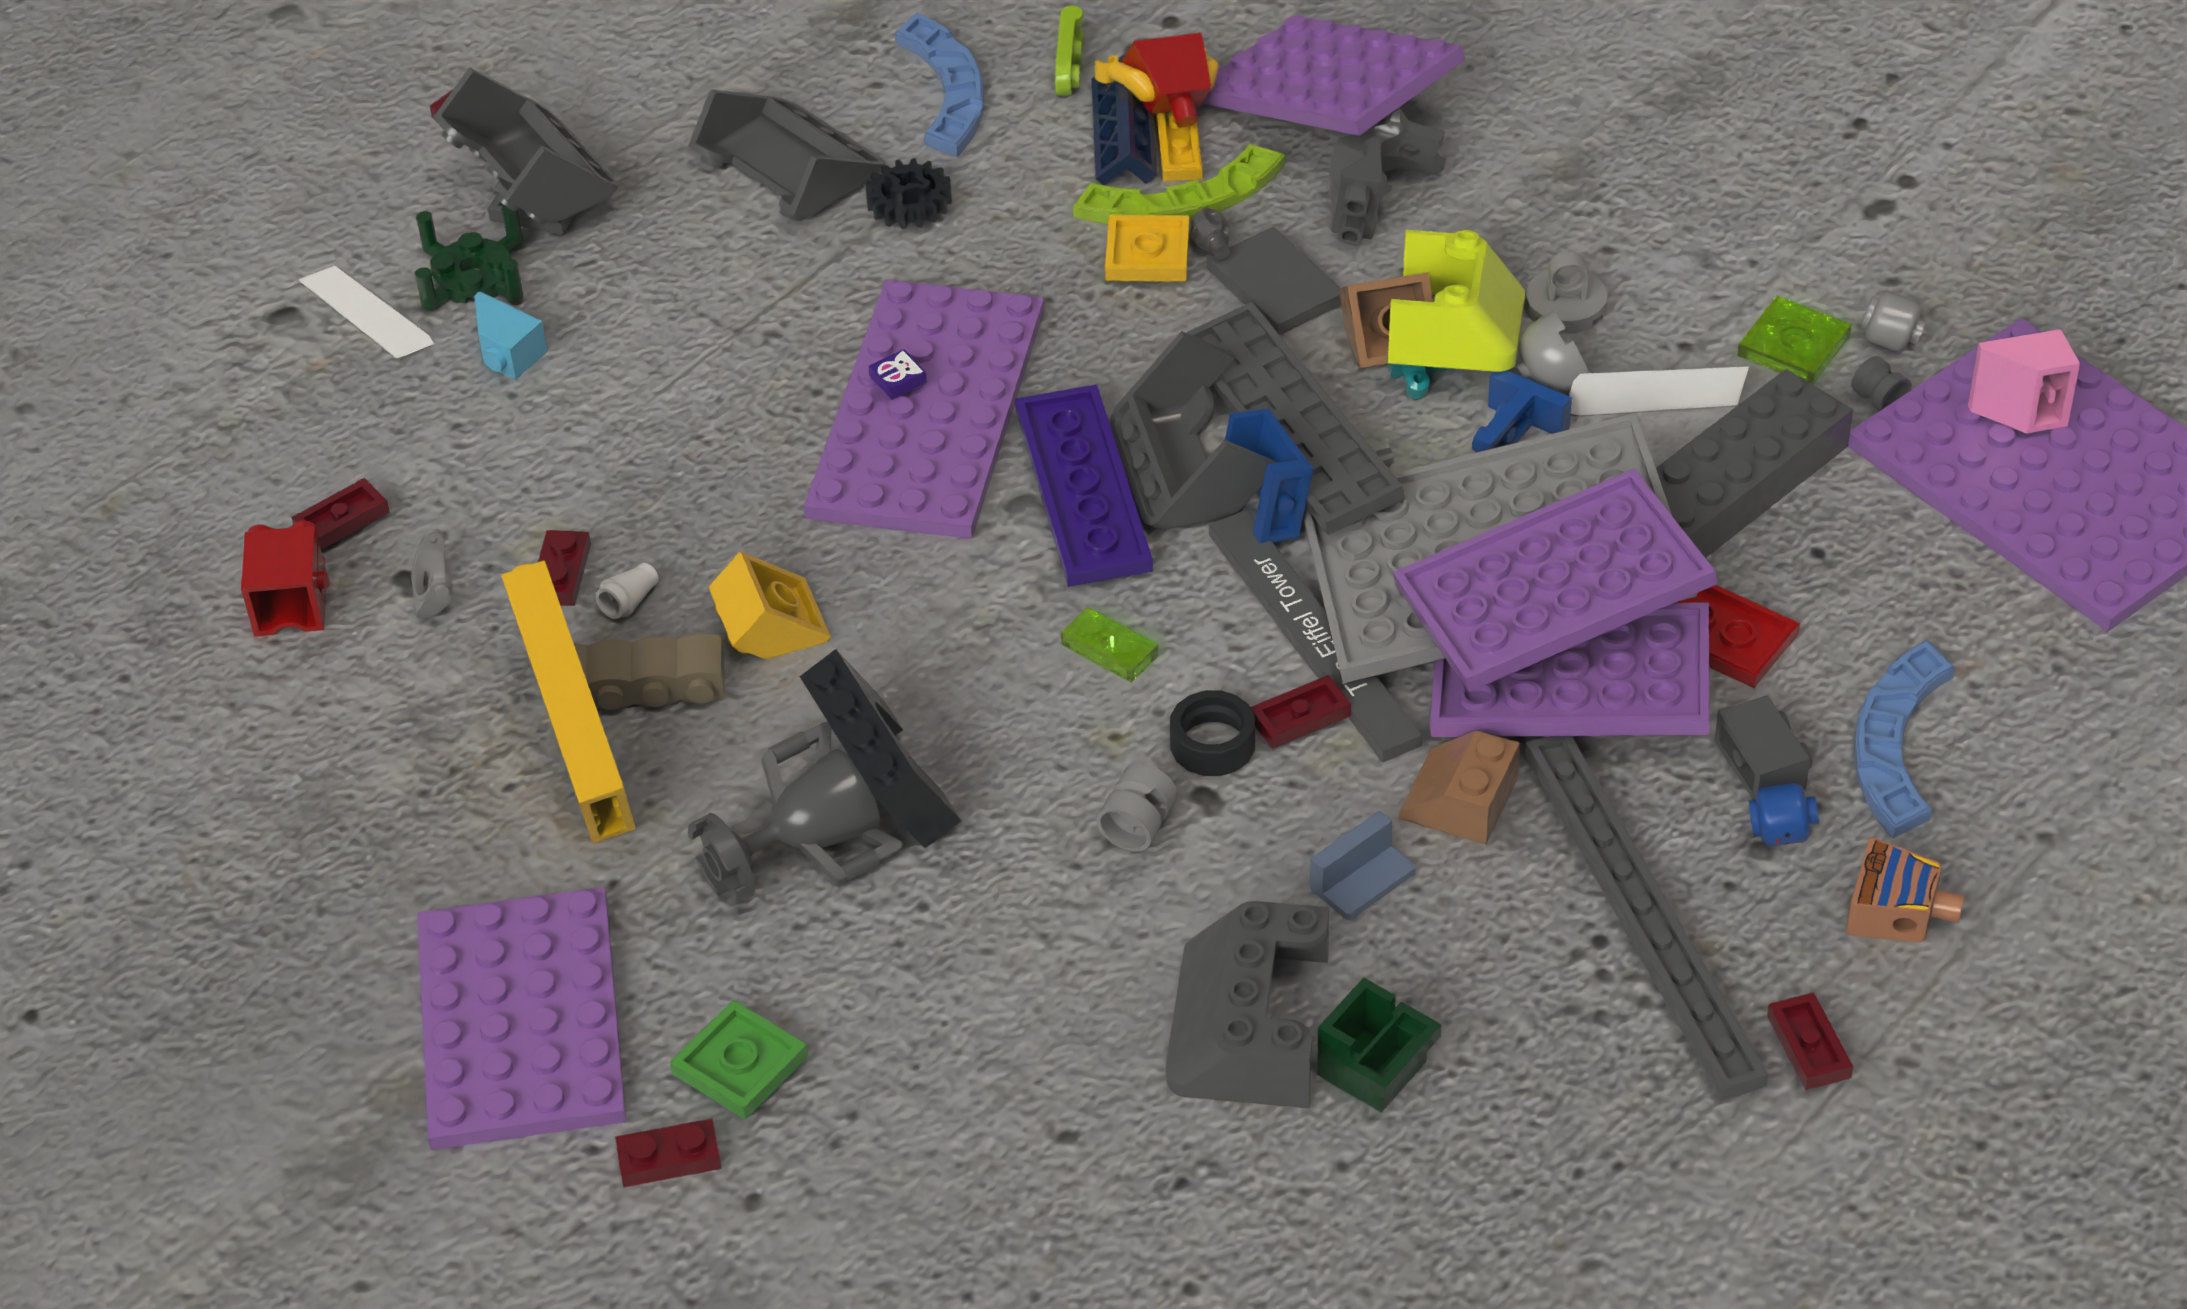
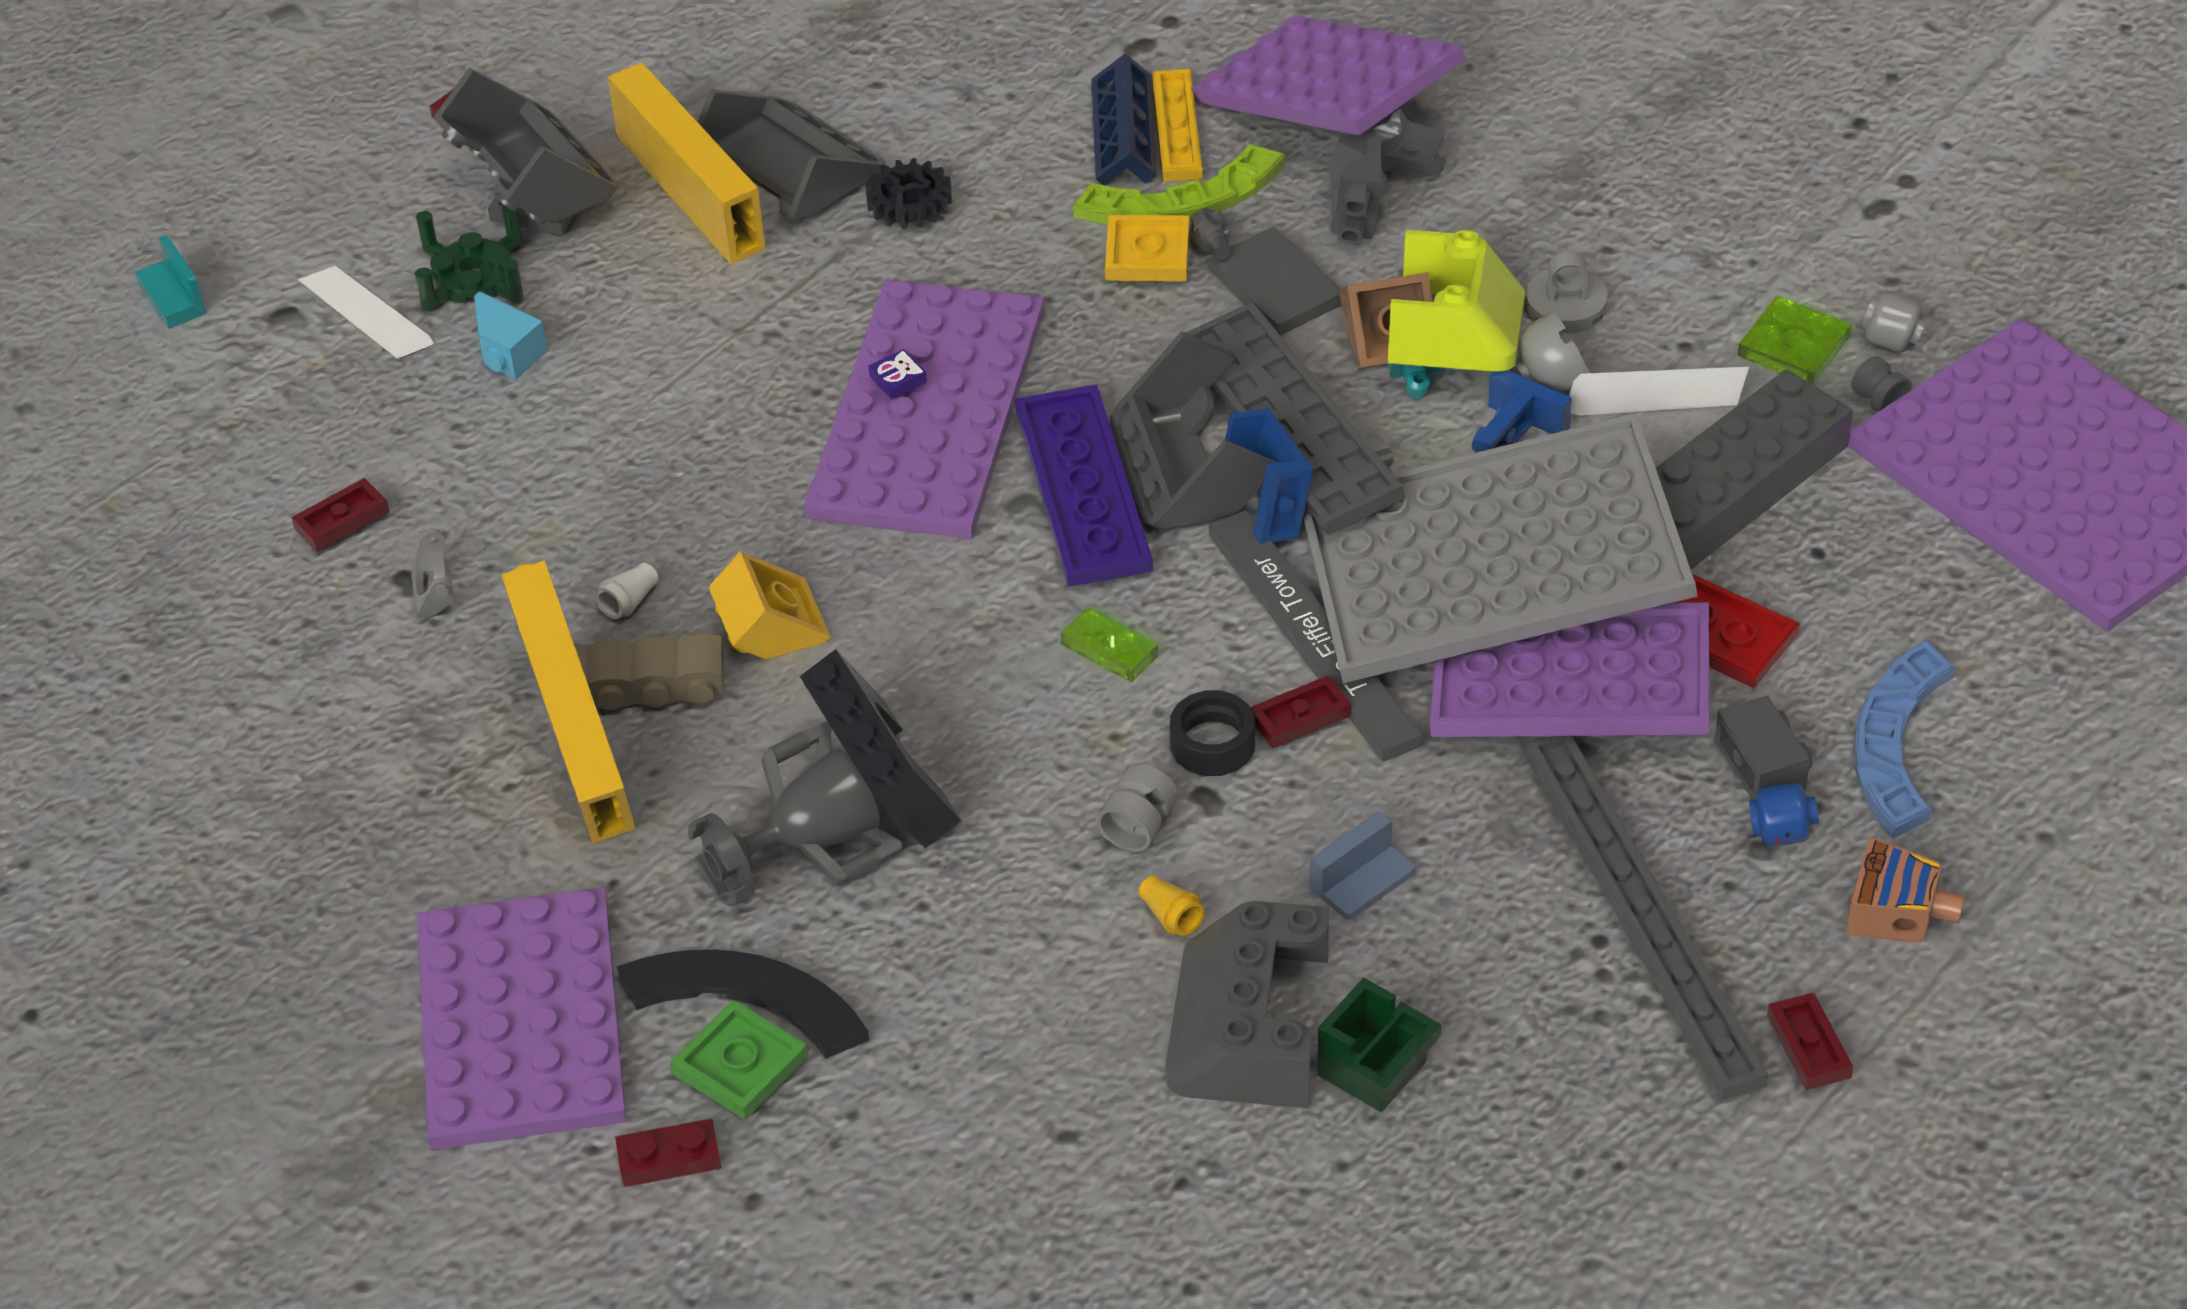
(172, 287): none -> teal panel
(284, 578): red piece -> none
(565, 559): dark red plate -> none
(687, 163): none -> yellow brick
(752, 980): none -> black tile
(959, 77): medium blue tile -> none
(1069, 50): lime plate -> none
(1165, 74): red torso -> none
(1173, 906): none -> yellow cone
(1464, 786): medium nougat slope -> none
(1553, 579): medium lavender plate -> none
(2025, 381): bright pink slope -> none

